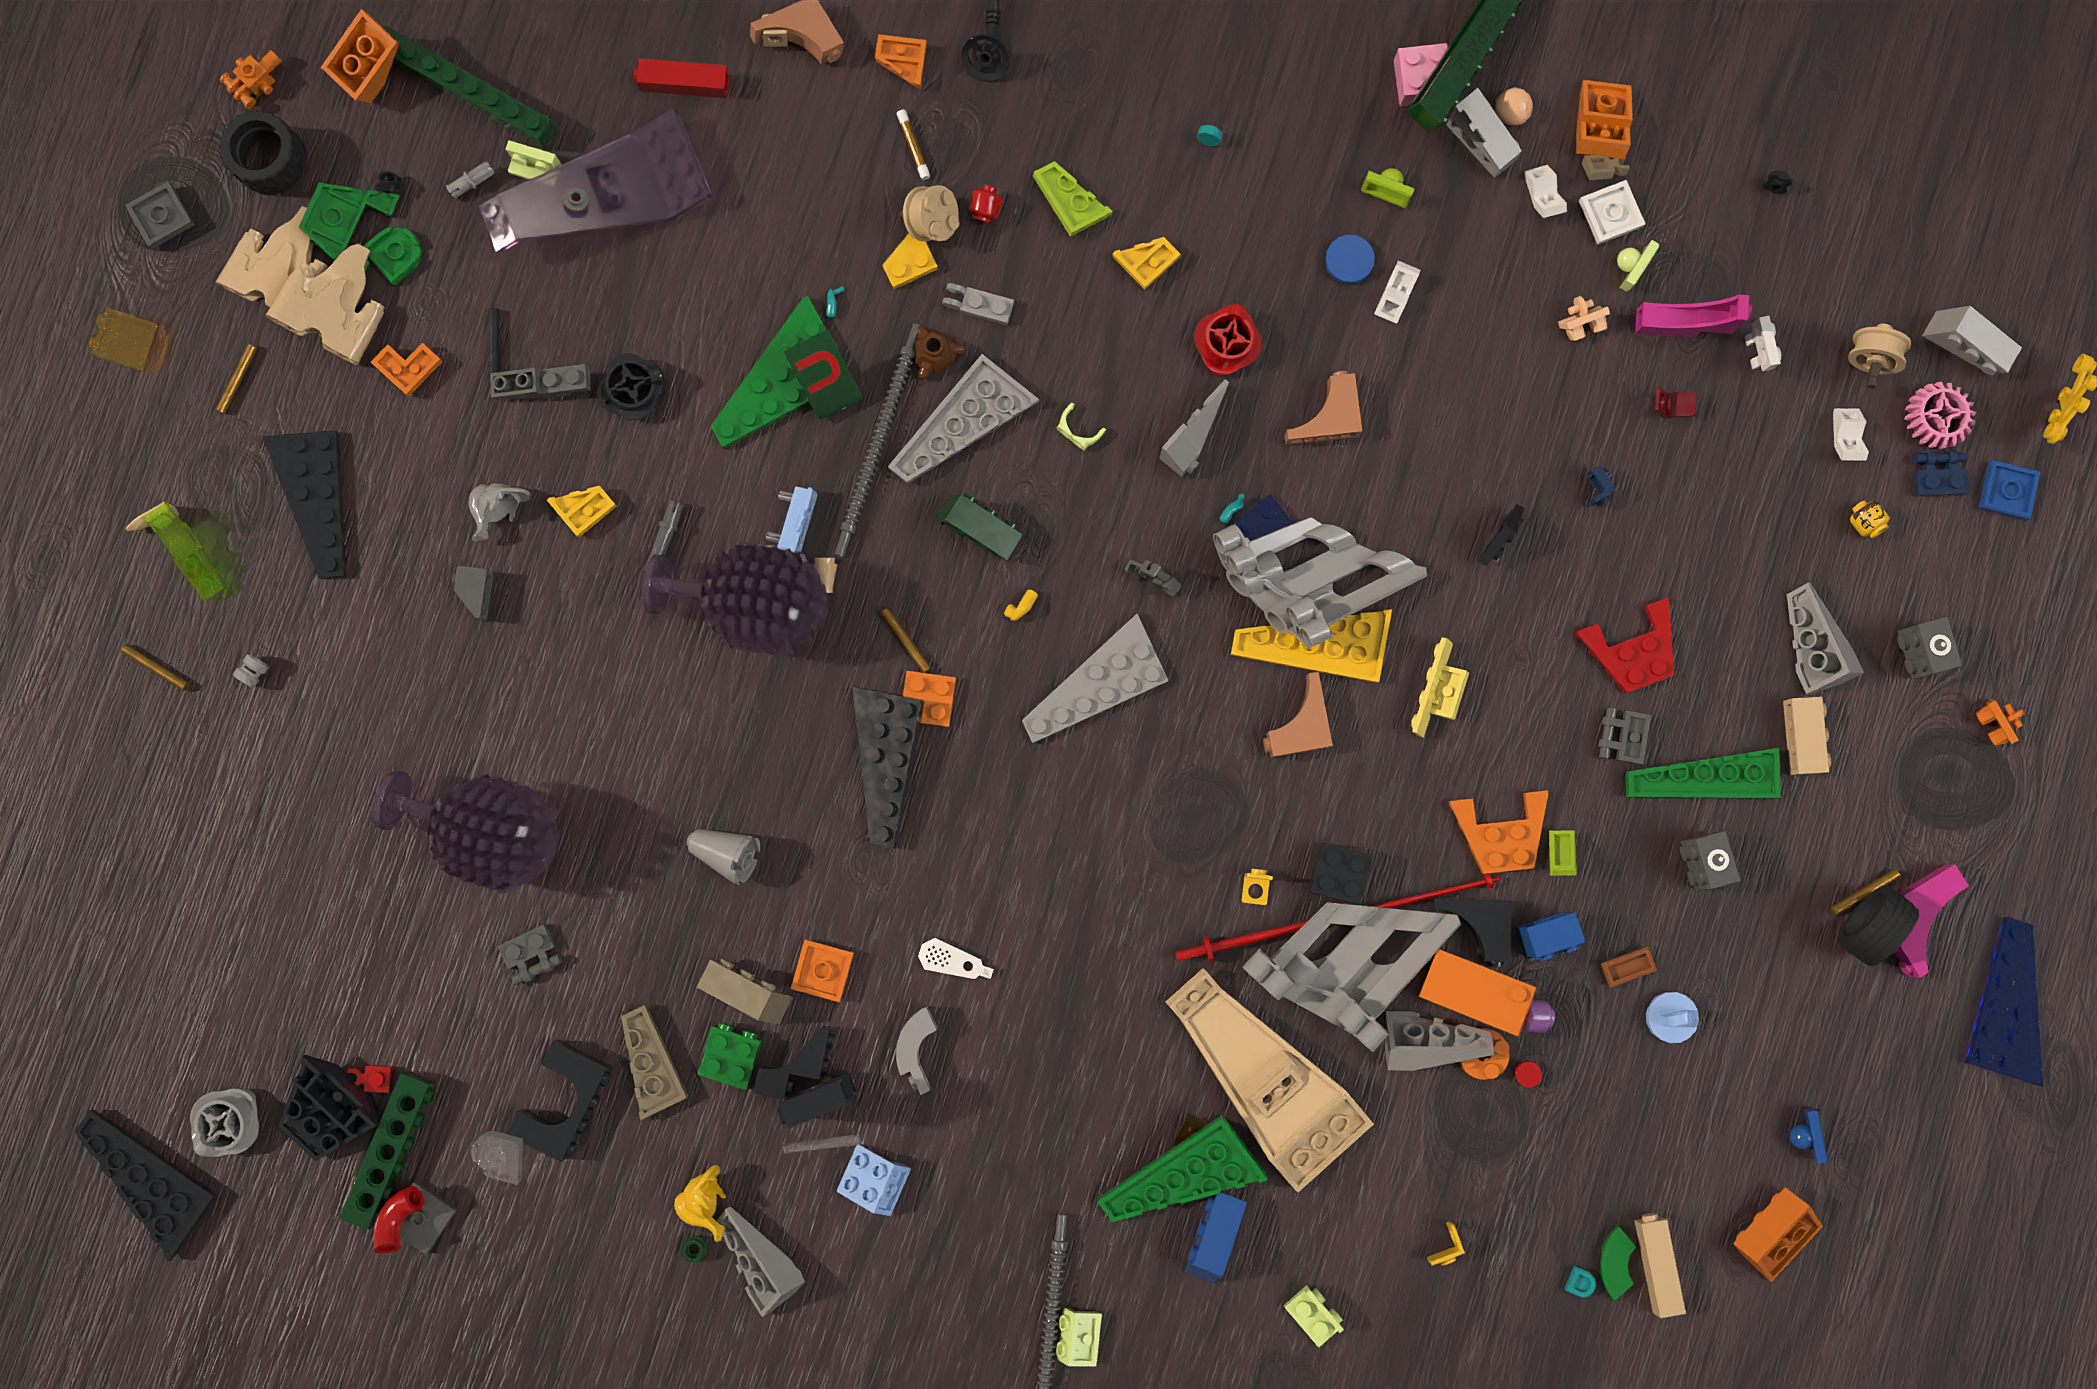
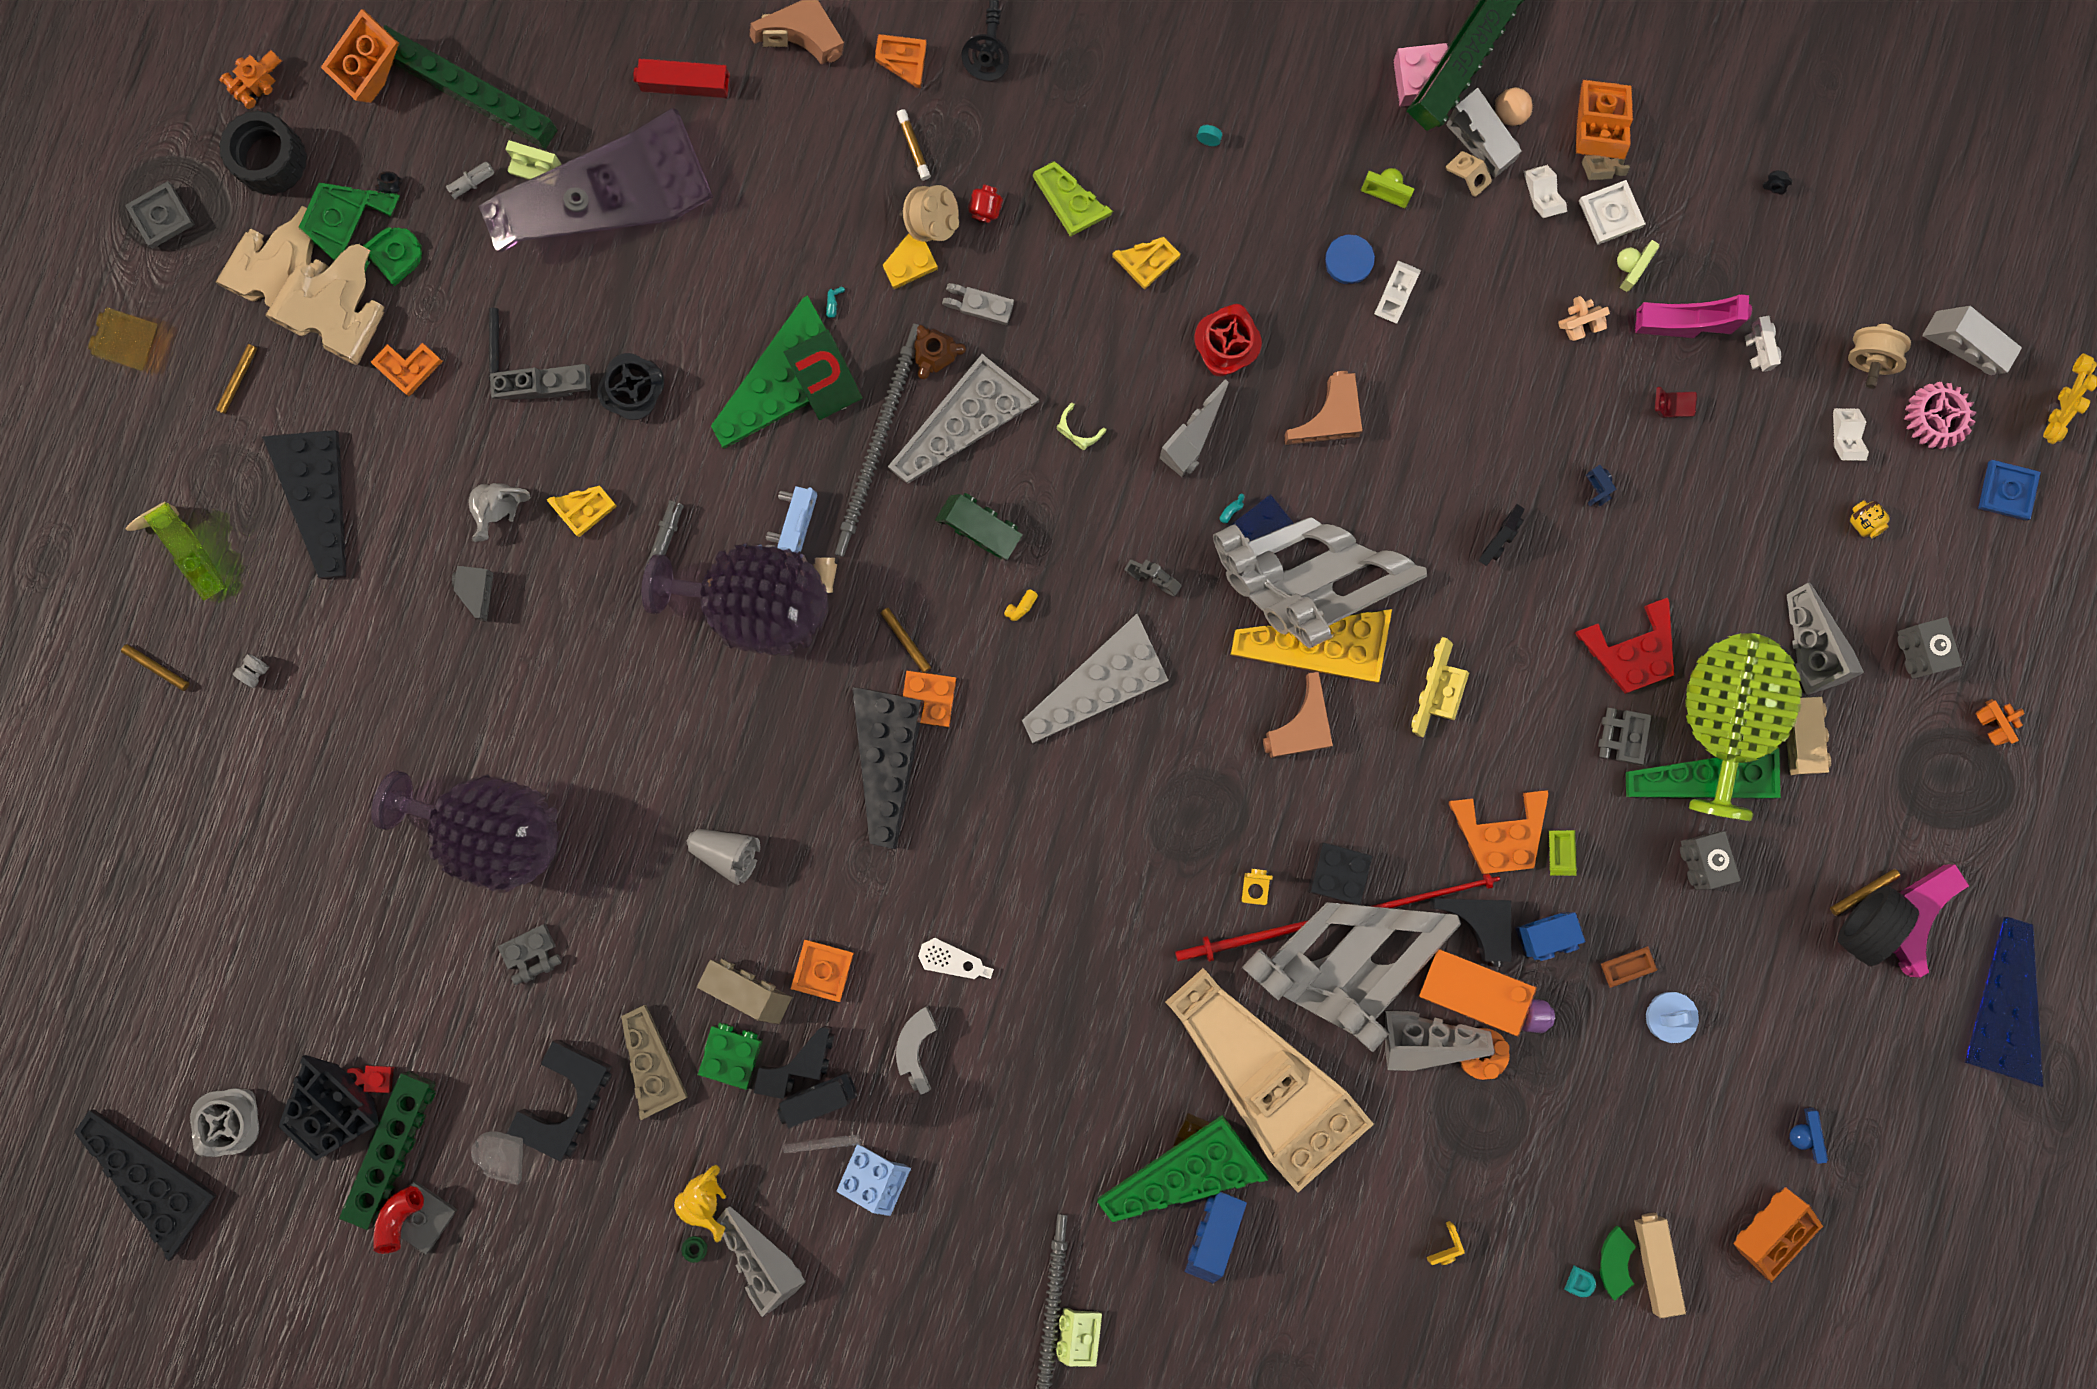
(1313, 1316): yellowish green bracket -> none
(1469, 168): none -> tan bracket
(1528, 1074): red tile -> none
(1741, 708): none -> lime plant
(1940, 482): dark blue plate -> none

